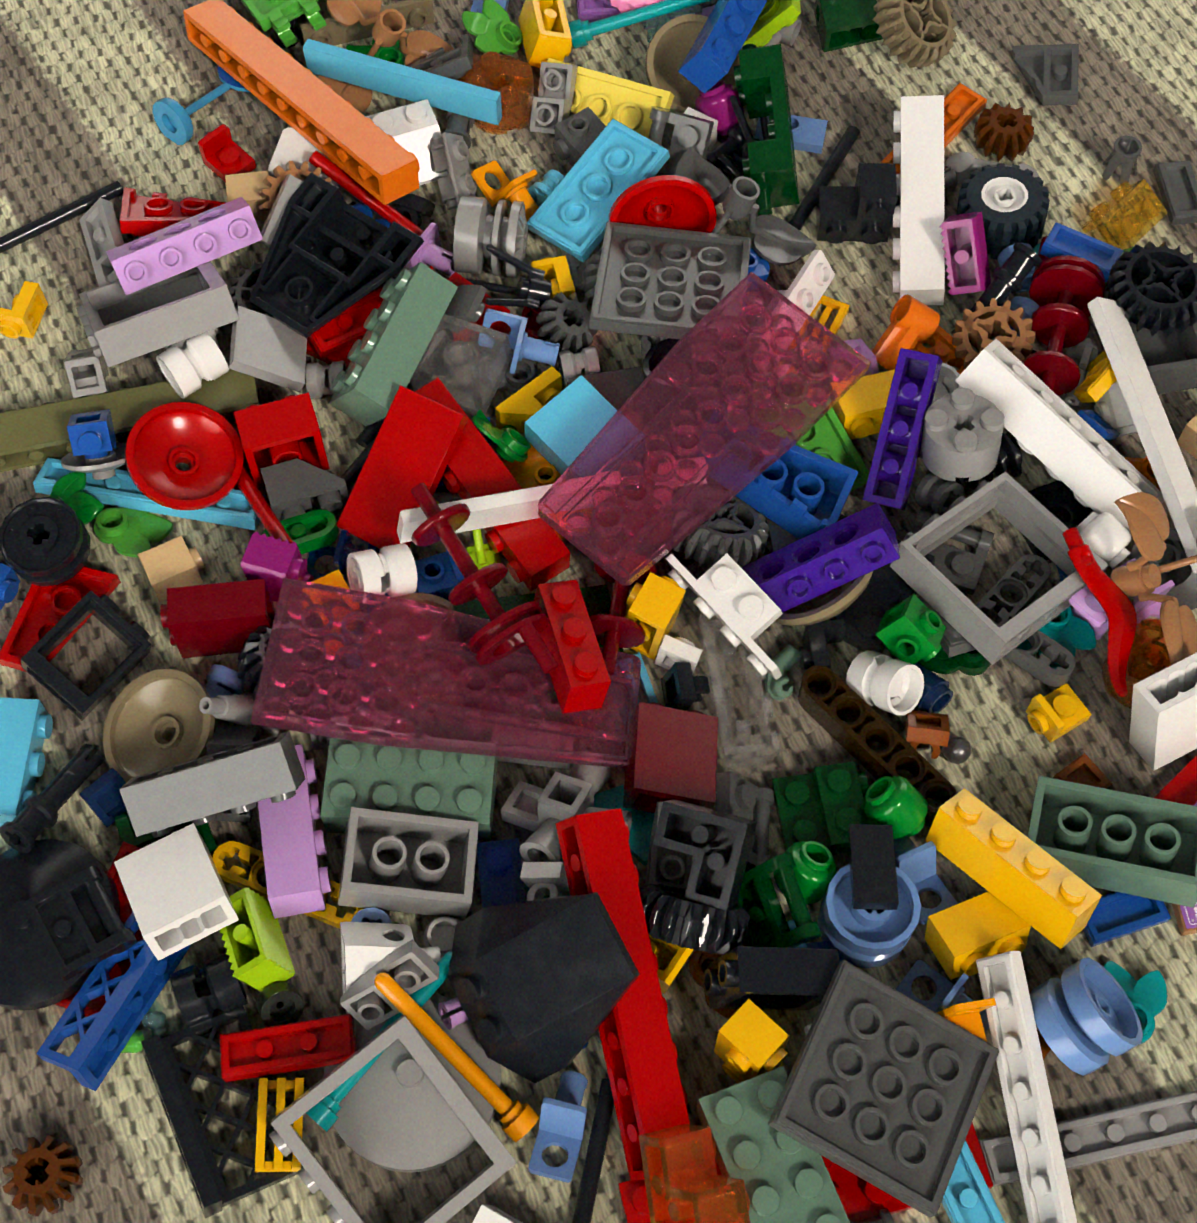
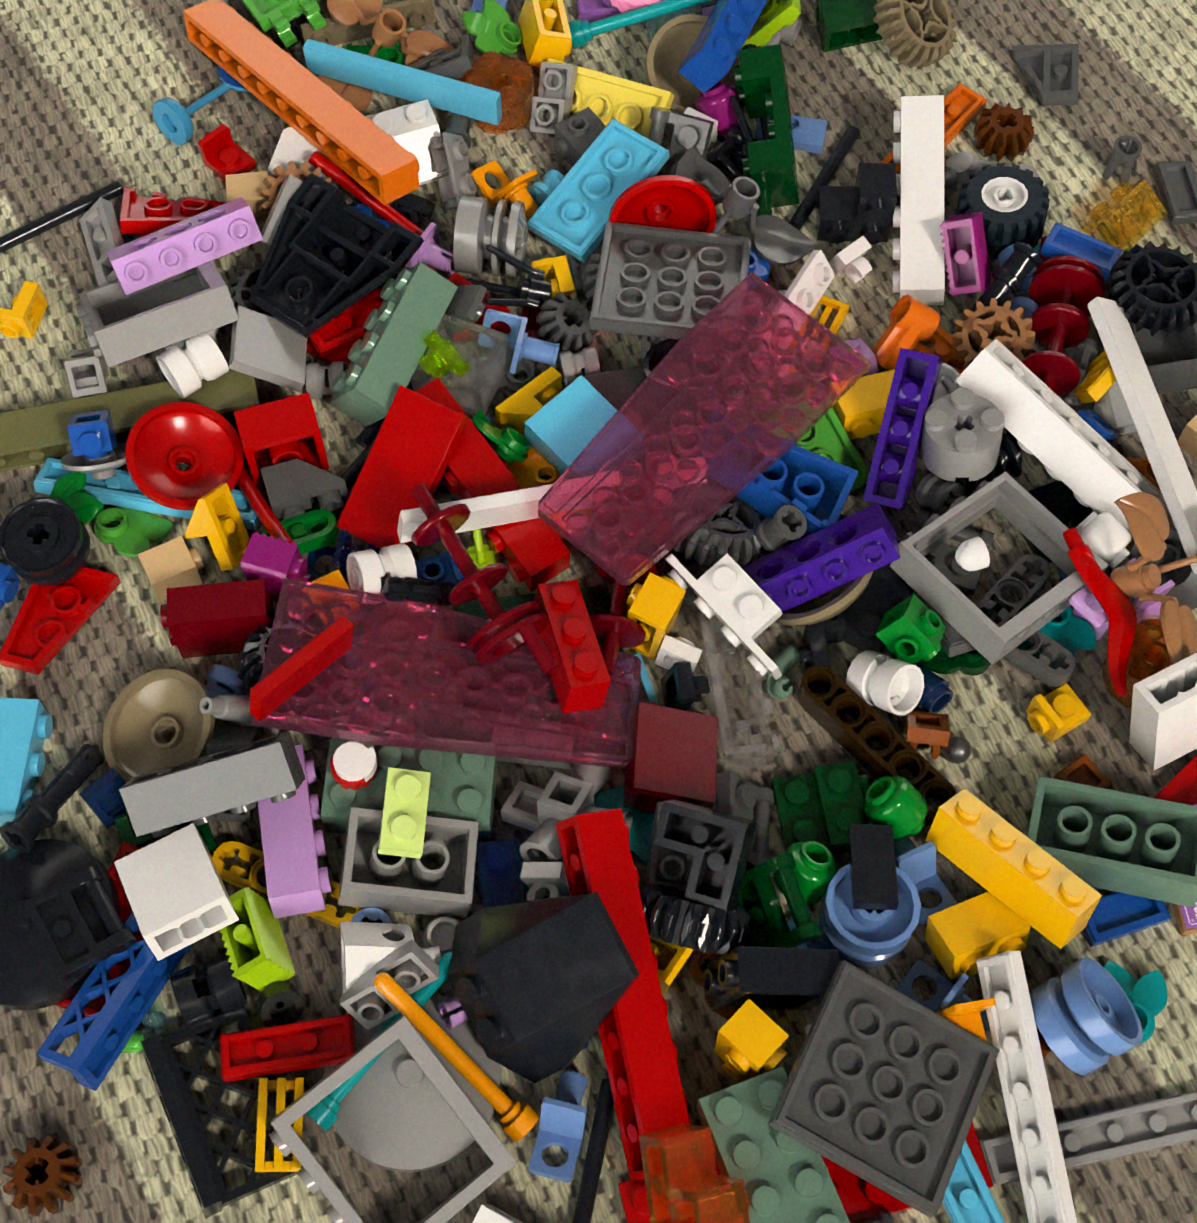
(56, 683): black window -> none
(222, 524): none -> yellow slope
(300, 668): none -> red tile
(354, 765): none -> white piece
(404, 813): none -> yellowish green plate
(417, 590): none -> black axle
(443, 357): none -> clear neon green tile
(786, 525): none -> dark grey bush
(852, 260): none -> white tile
(972, 554): none -> white hinge

